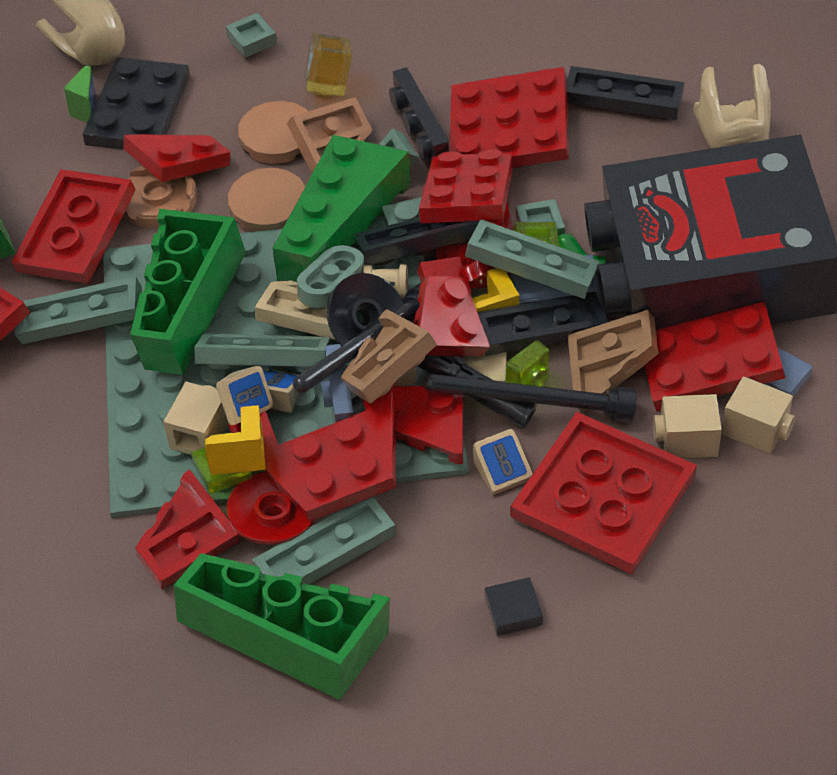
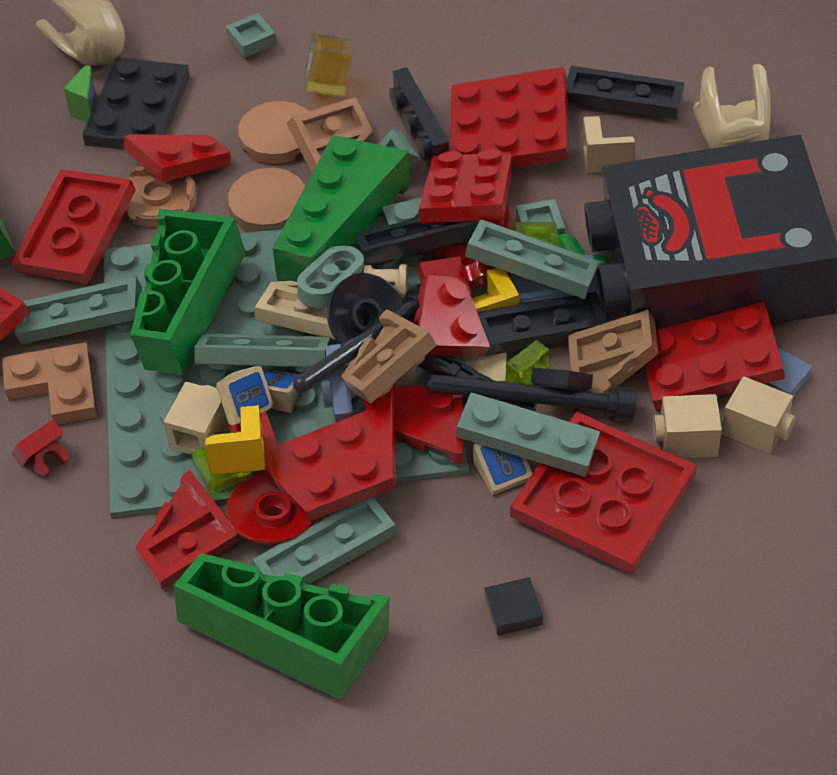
(38, 445): none -> red tile
(58, 371): none -> nougat plate
(527, 434): none -> sand green plate
(562, 379): none -> black tile
(604, 151): none -> tan panel

